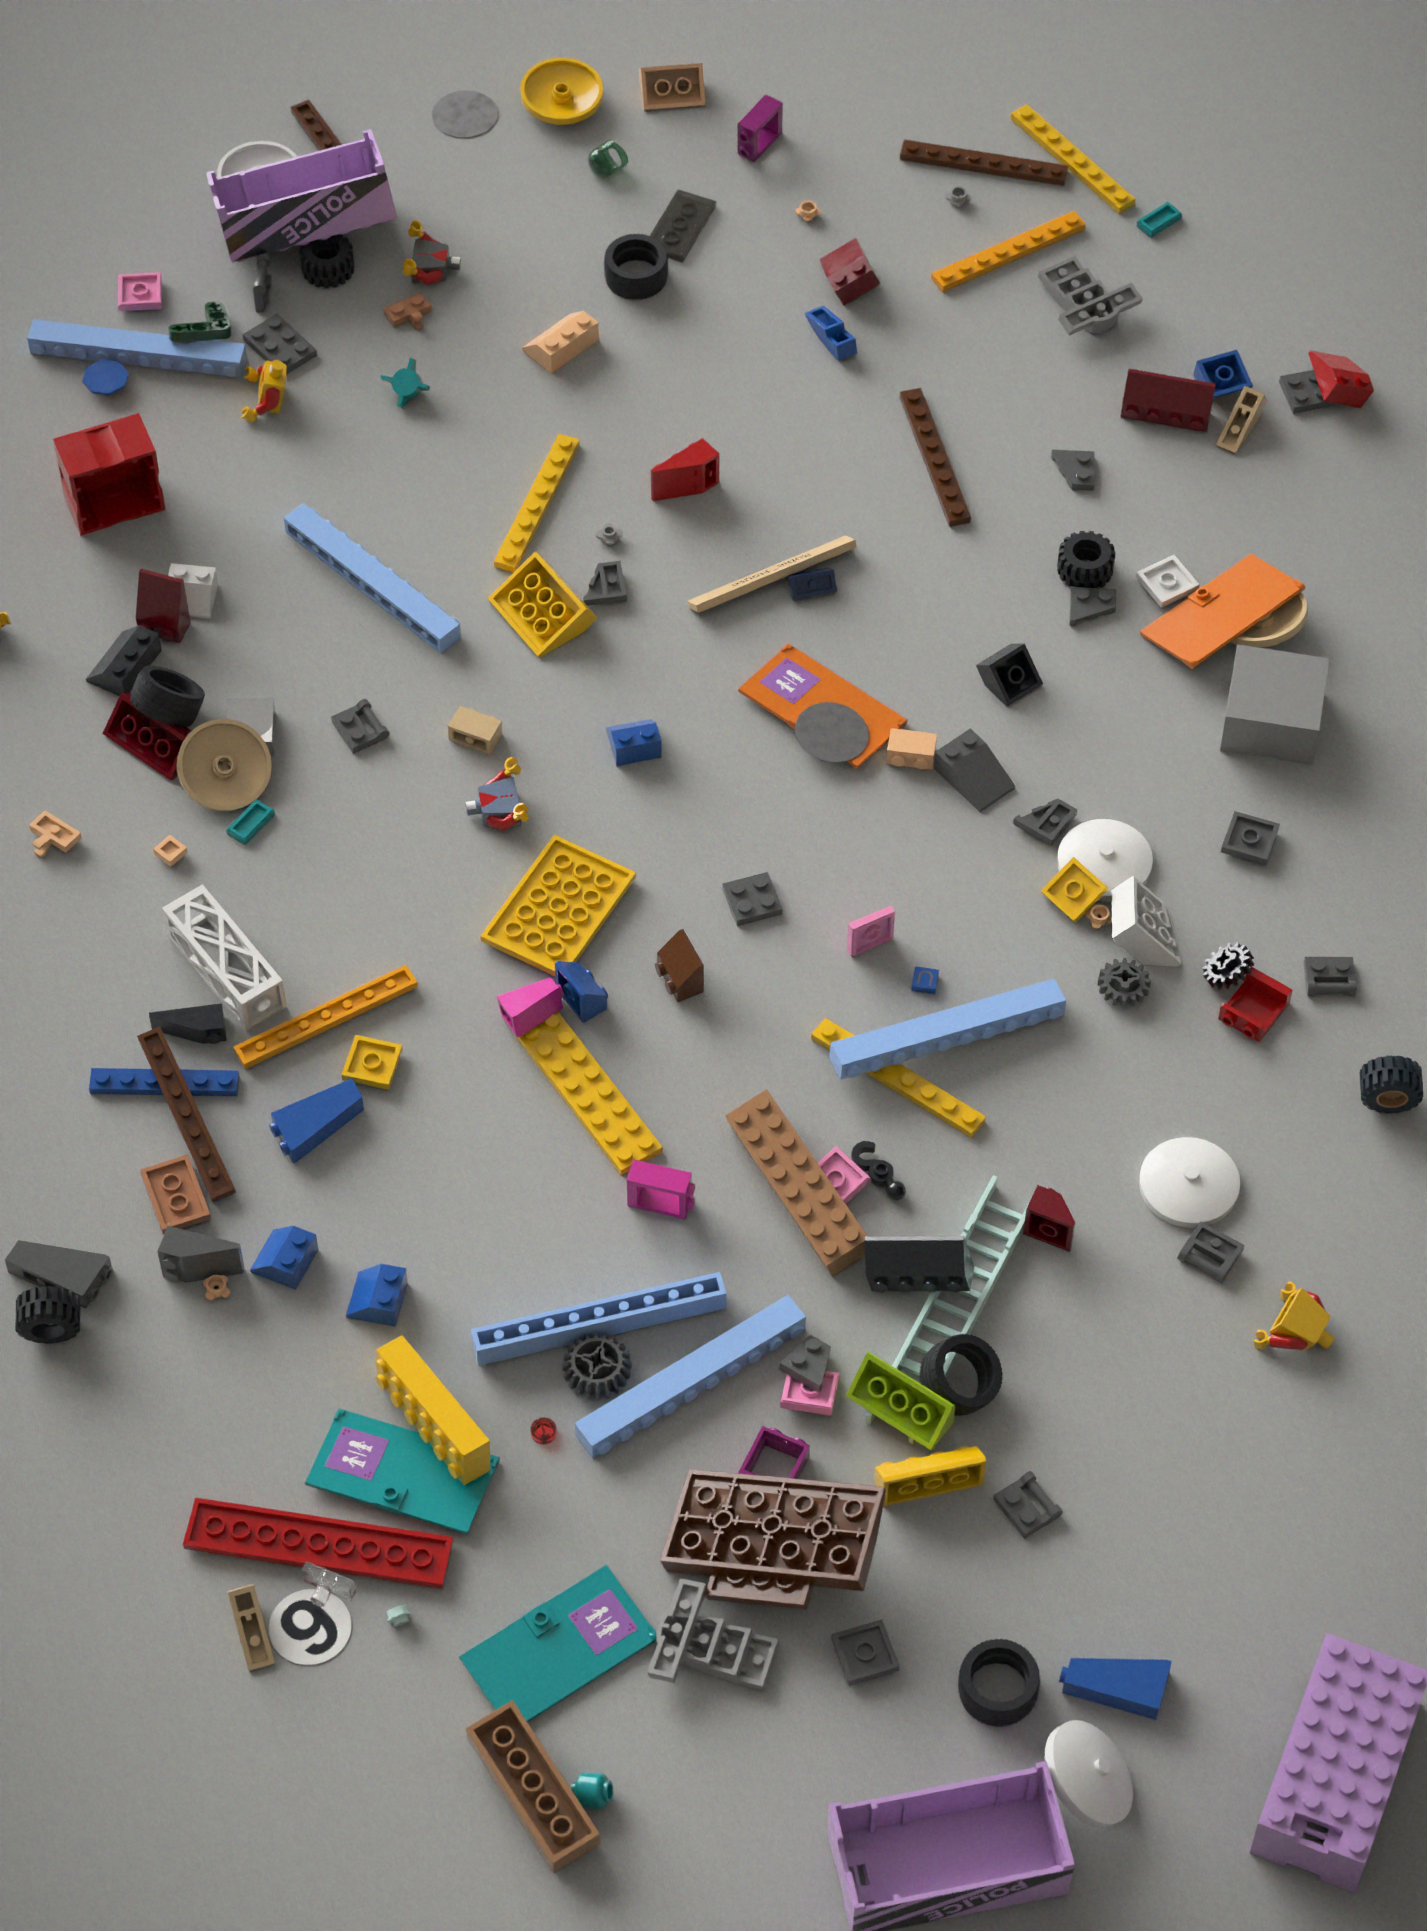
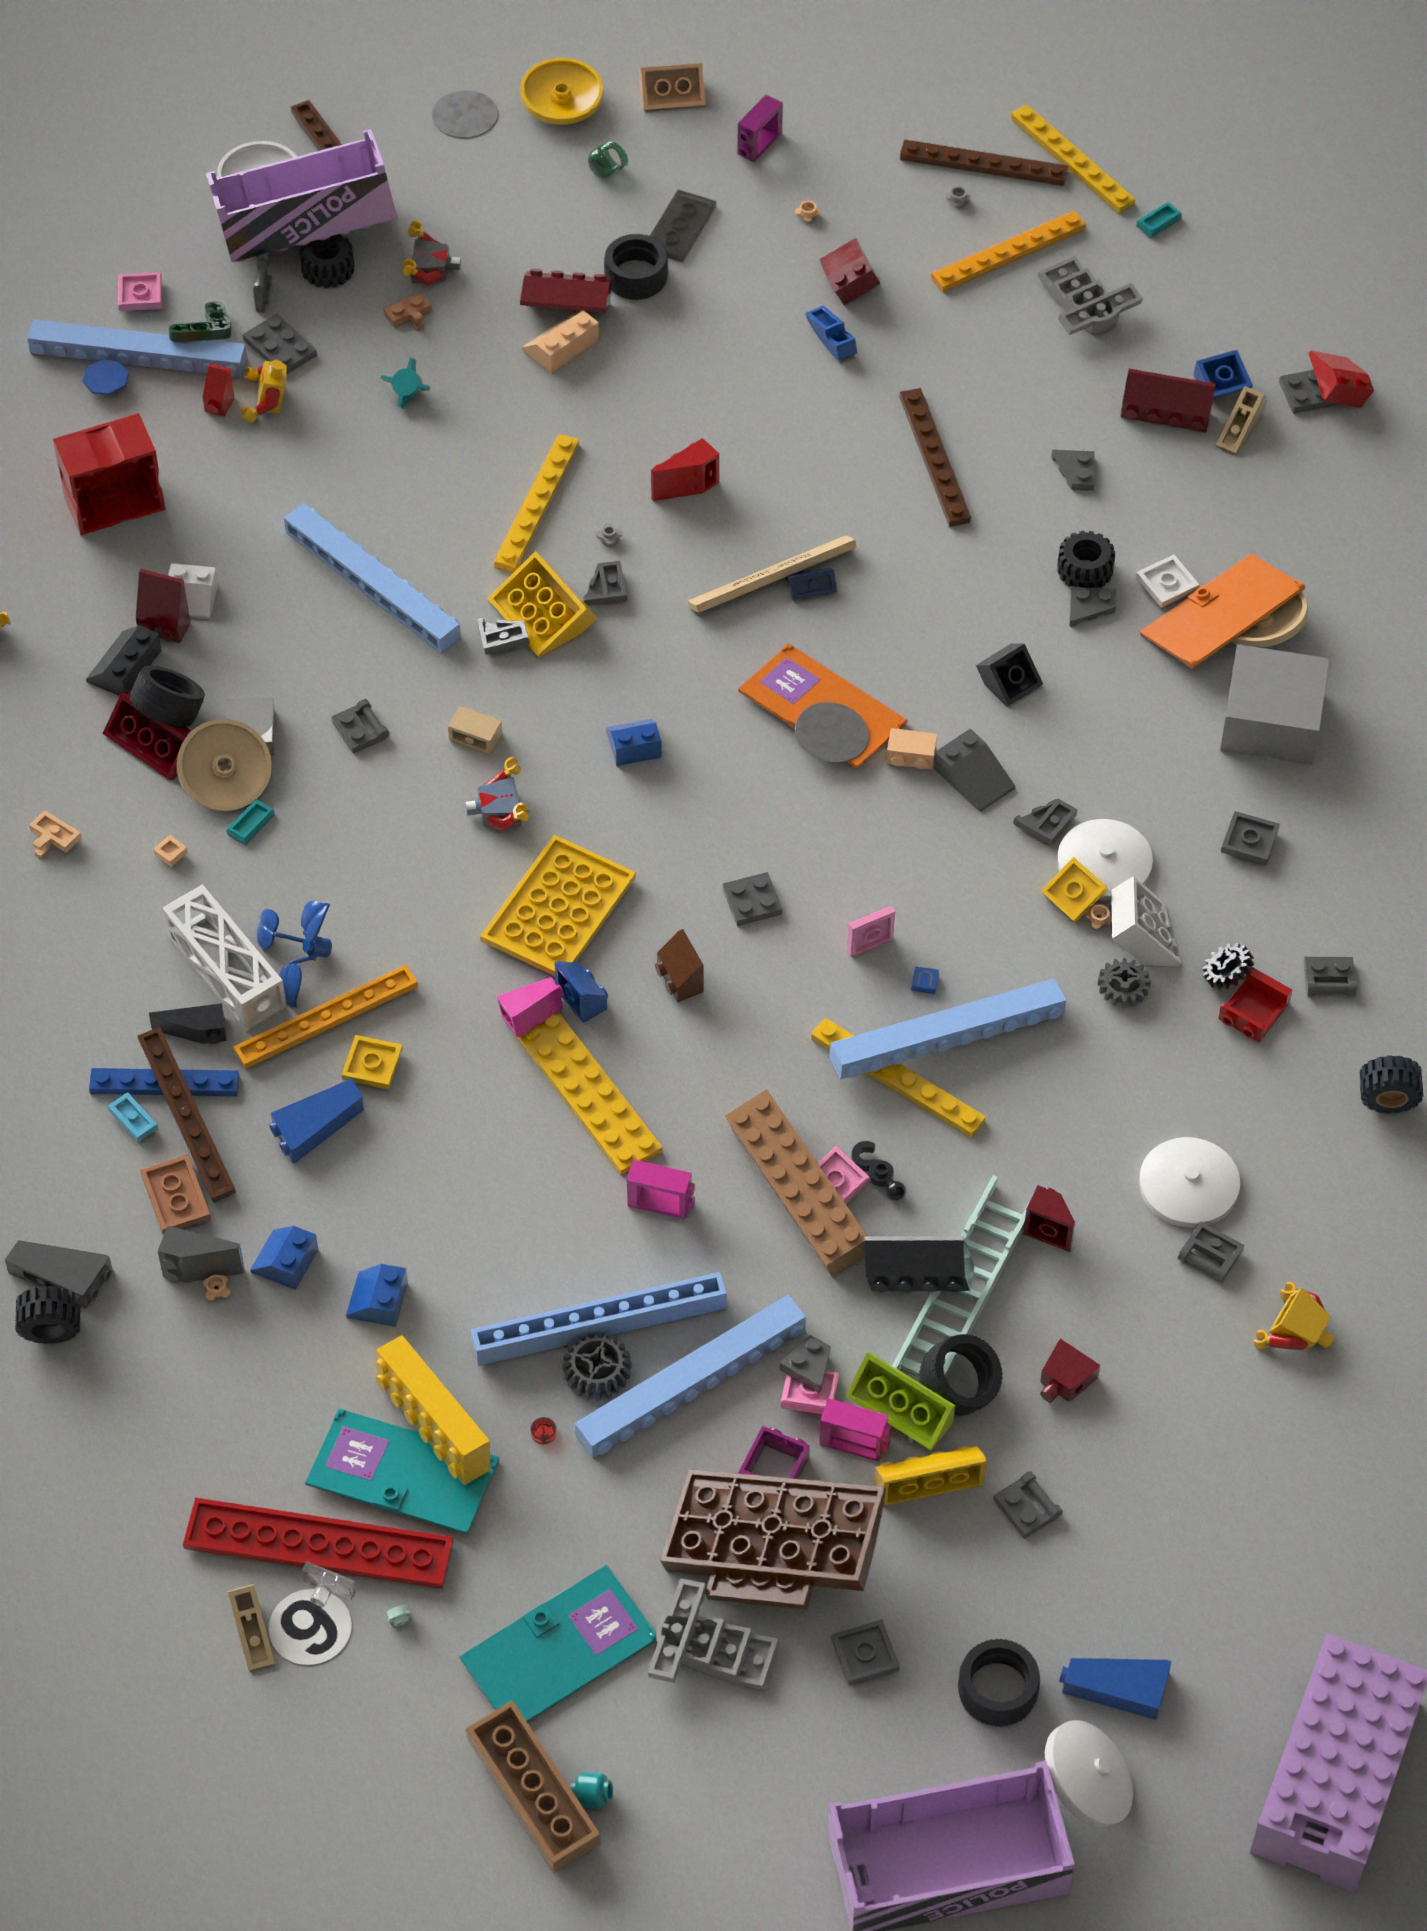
(132, 1117): none -> medium azure plate
(218, 390): none -> red slope
(313, 945): none -> blue plant
(502, 635): none -> wing
(566, 291): none -> dark red slope
(854, 1430): none -> dark pink window
(1067, 1373): none -> dark red torso

